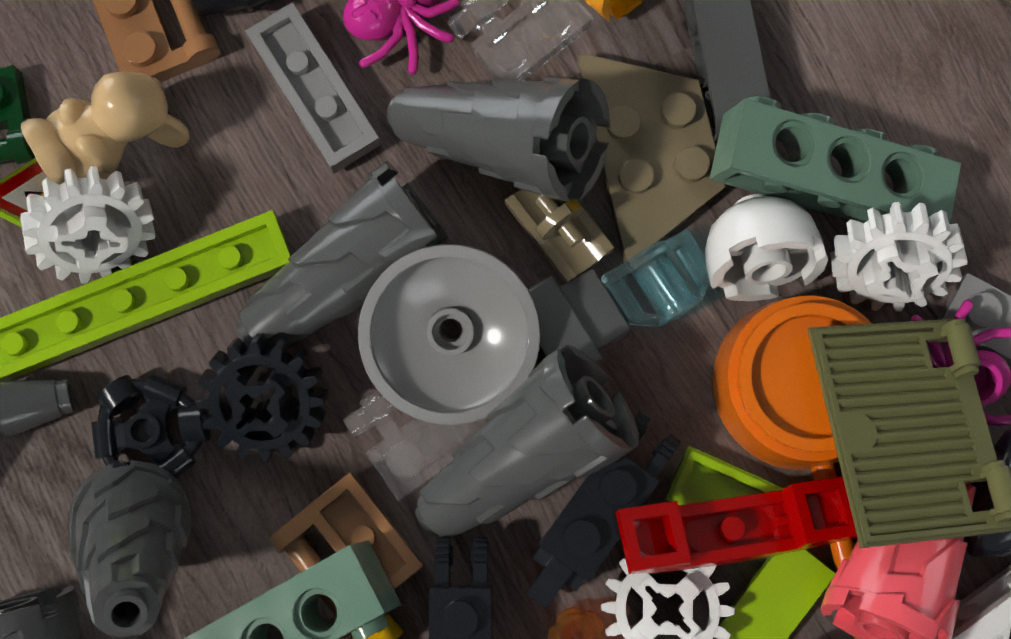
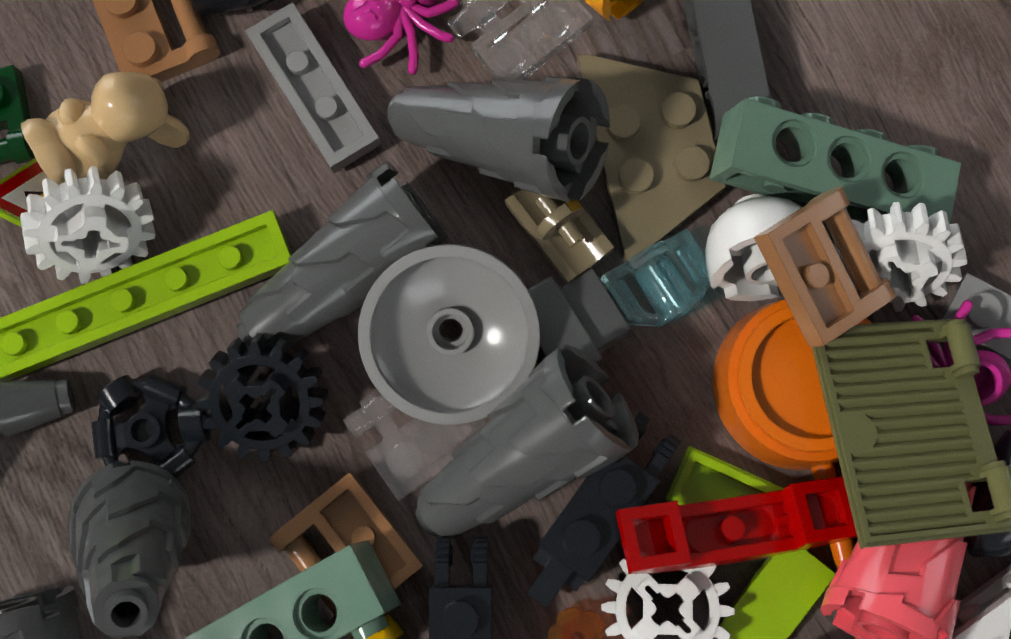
(813, 273): none -> medium nougat plate

